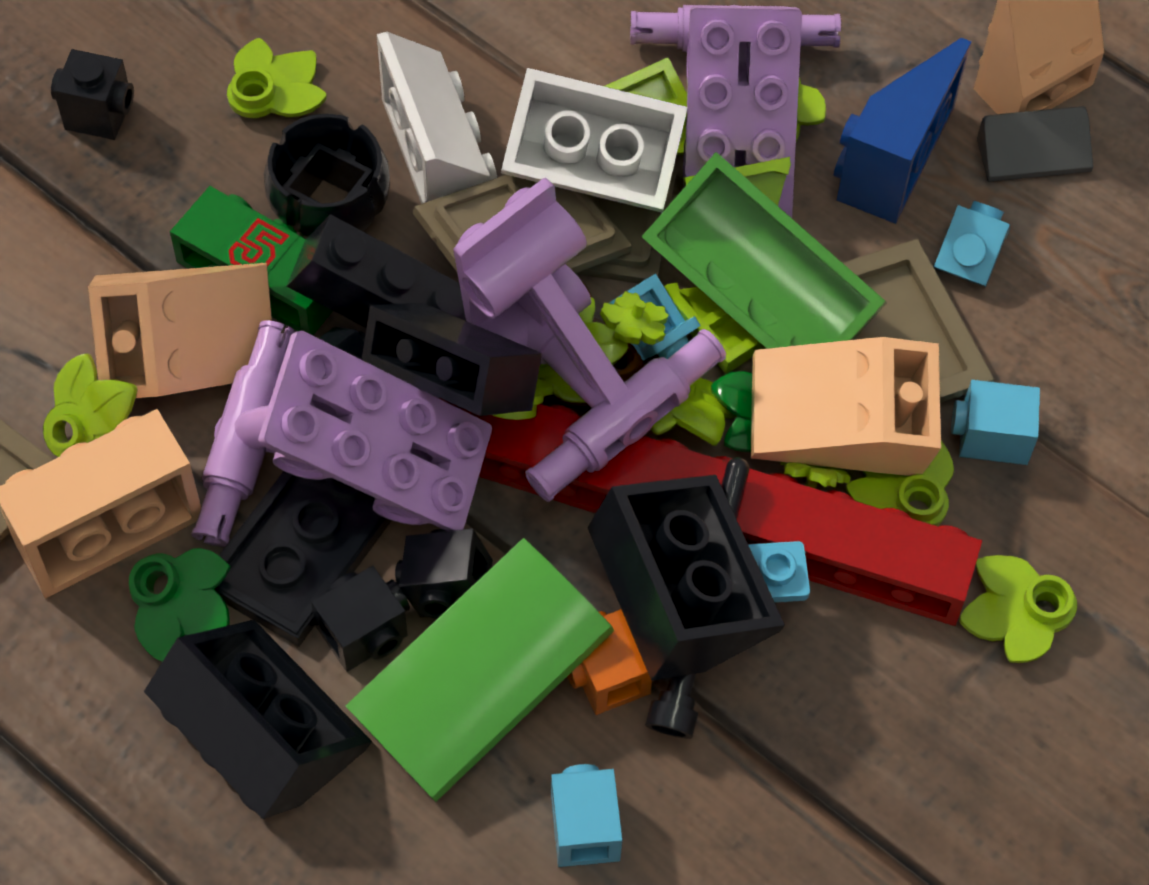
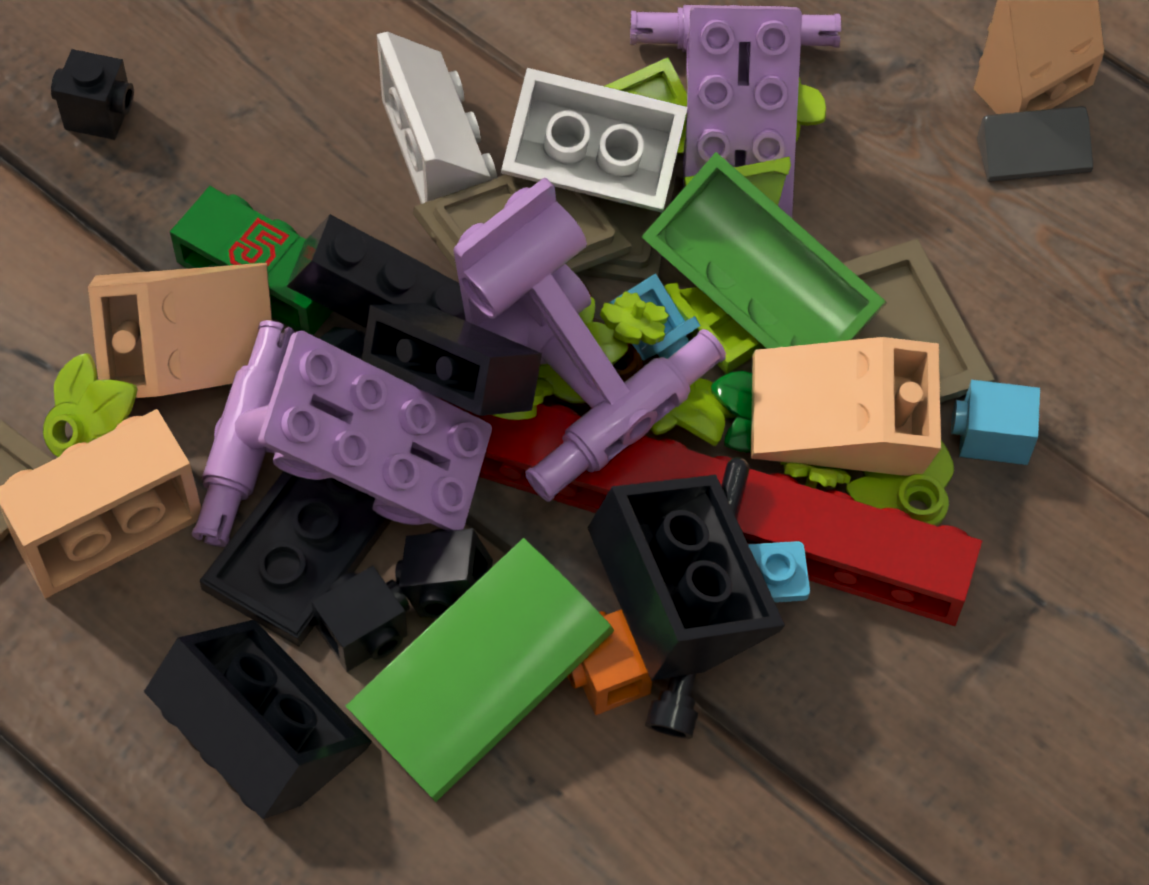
(187, 602): green plate -> none
(279, 81): lime plate -> none
(330, 151): black piece -> none
(586, 816): medium azure brick -> none
(898, 133): blue slope -> none
(973, 243): medium azure bracket -> none
(1010, 607): lime plate -> none

